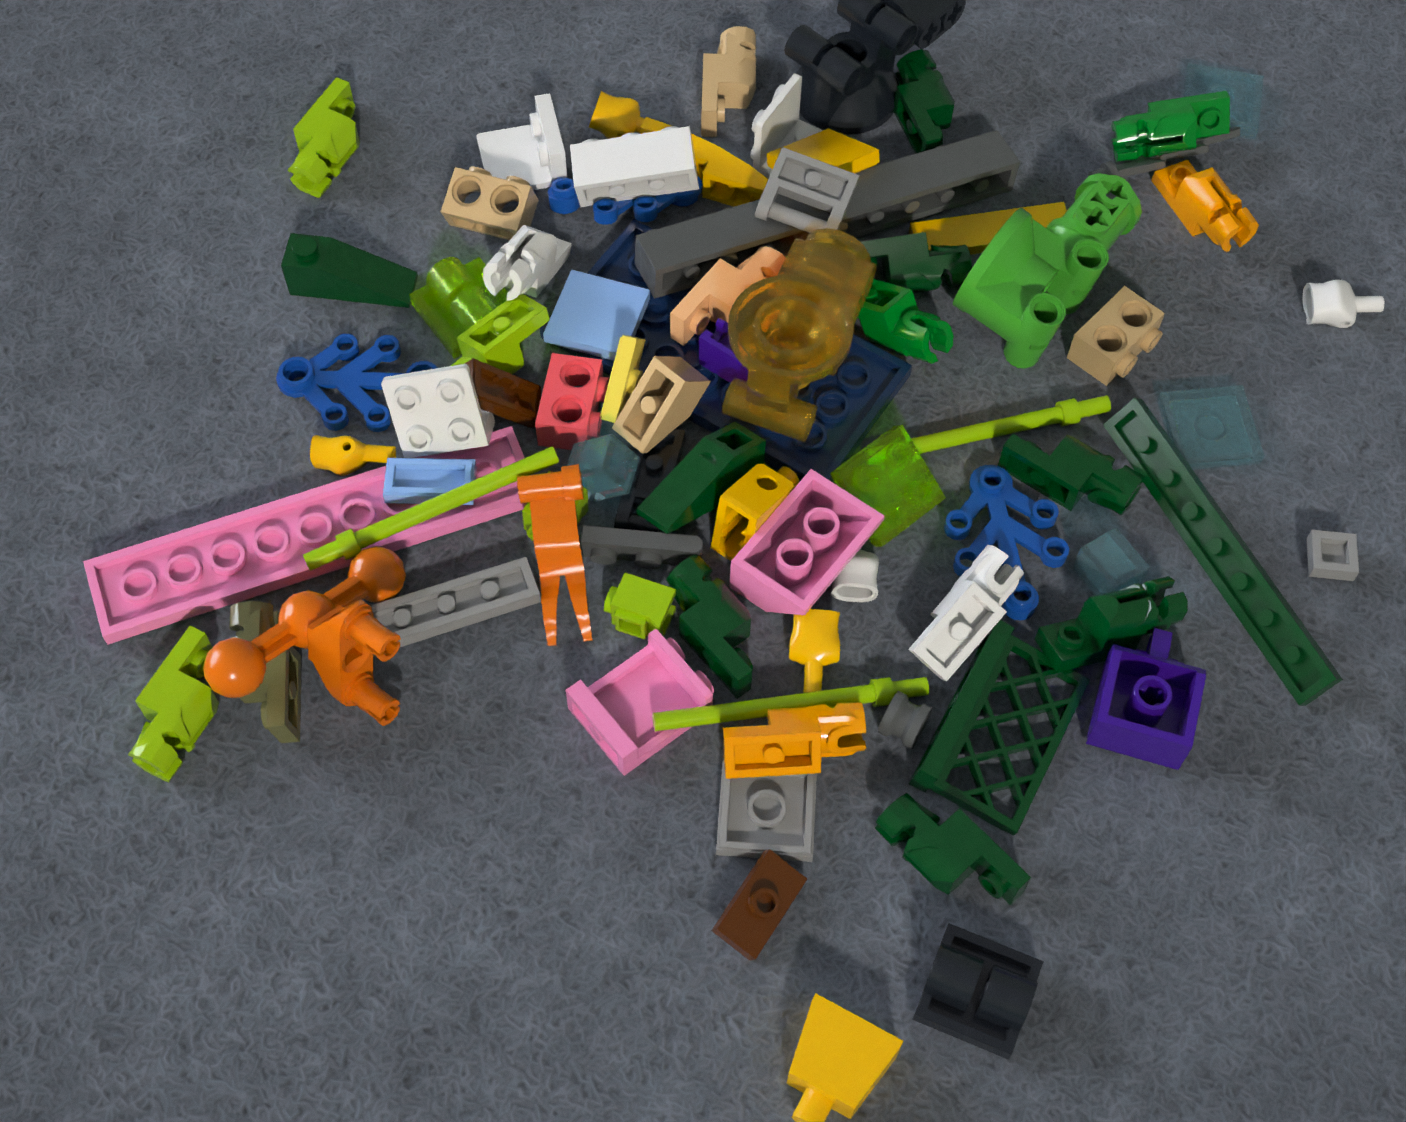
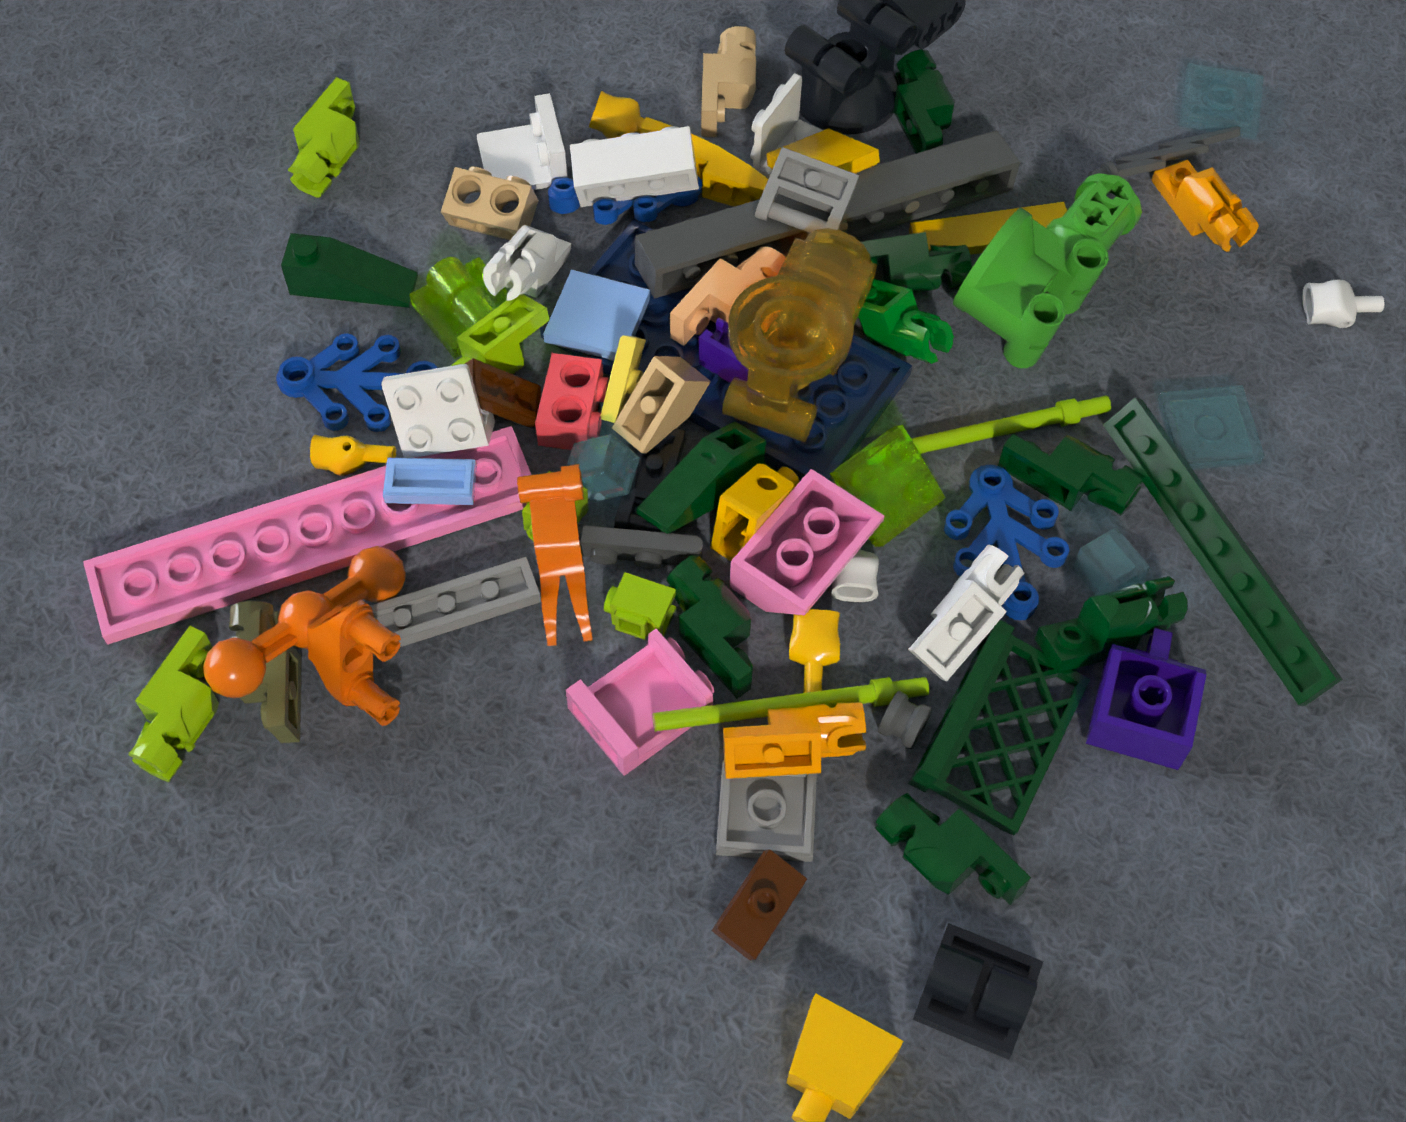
(350, 543): lime bar -> none
(1116, 336): tan brick -> none
(1171, 125): green plate -> none
(1332, 555): light grey plate -> none

